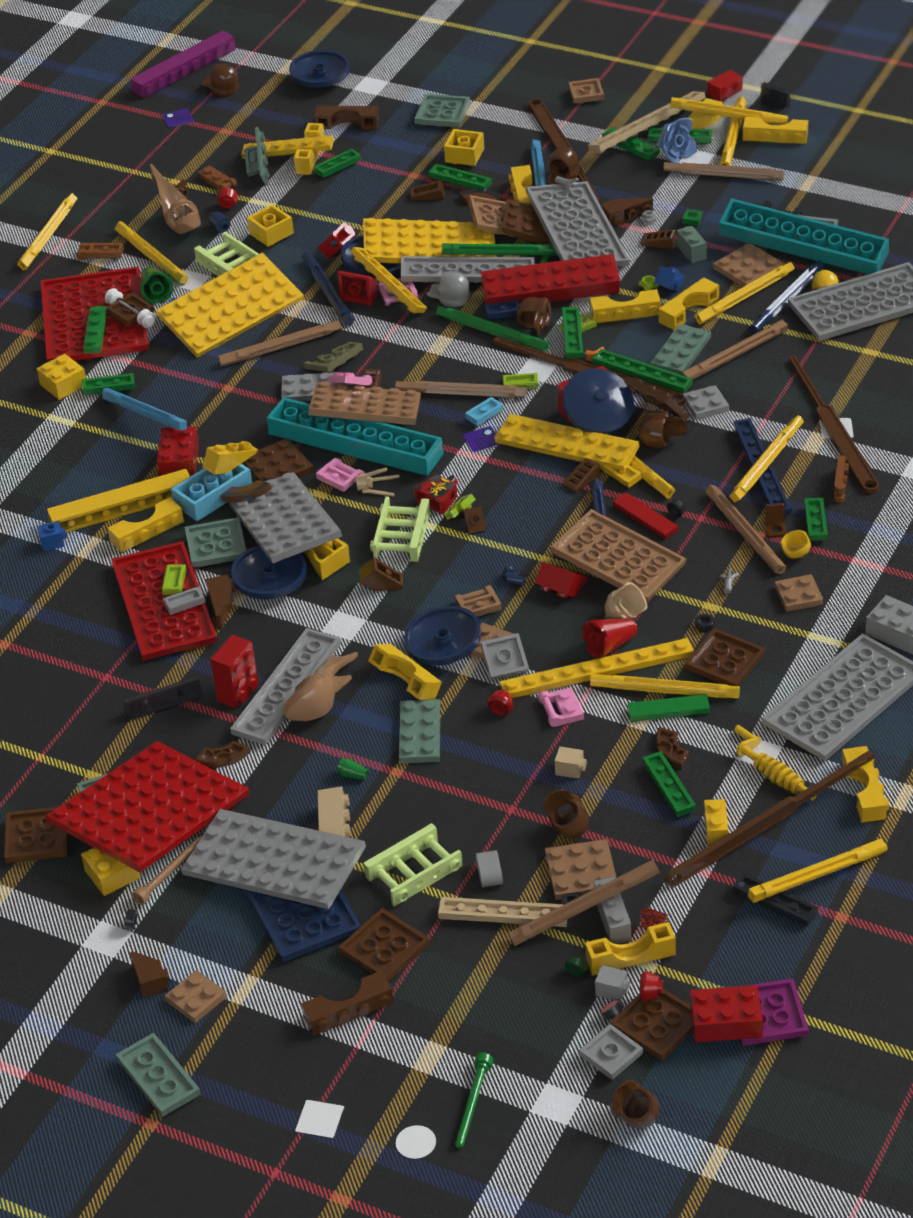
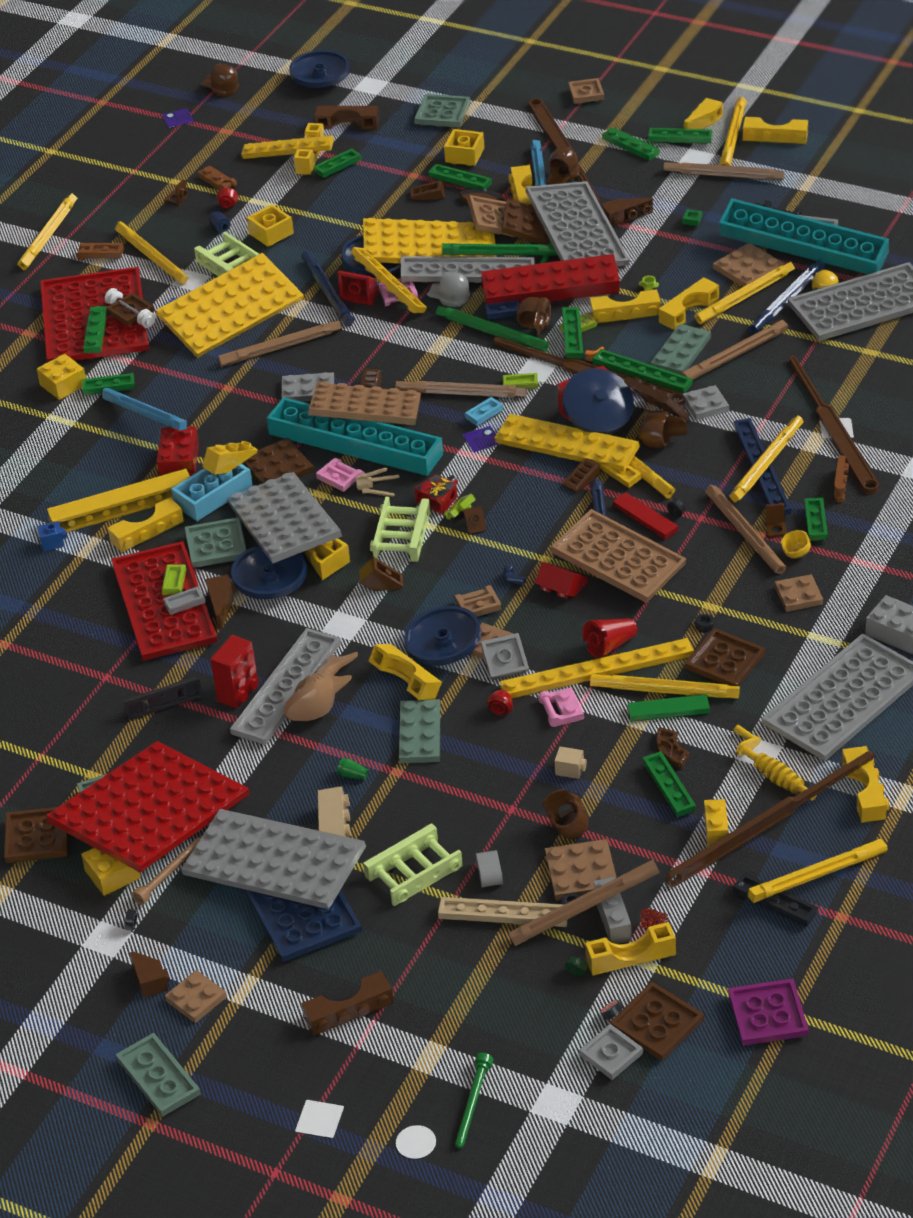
(155, 285): green cone -> none
(178, 211): medium nougat piece -> none
(183, 64): magenta brick -> none
(223, 756): reddish brown tile -> none
(255, 490): reddish brown tile -> none
(256, 159): sand green bracket -> none
(339, 356): olive wing -> none
(341, 236): red torso -> none
(349, 379): bright pink plate -> none
(384, 944): reddish brown plate -> none
(566, 182): light grey bar -> none
(611, 983): light grey brick -> none
(625, 602): tan helmet -> none
(639, 1107): reddish brown piece -> none
(640, 125): tan plate -> none
(648, 217): light grey plate -> none
(650, 986): red cone -> none
(659, 239): reddish brown slope -> none
(669, 278): blue brick -> none
(676, 141): medium blue brick -> none
(691, 244): sand green brick -> none
(724, 85): red brick -> none
(726, 1013): red brick -> none
(727, 111): yellow piece -> none
(728, 581): light grey bar -> none
(772, 100): black bracket -> none

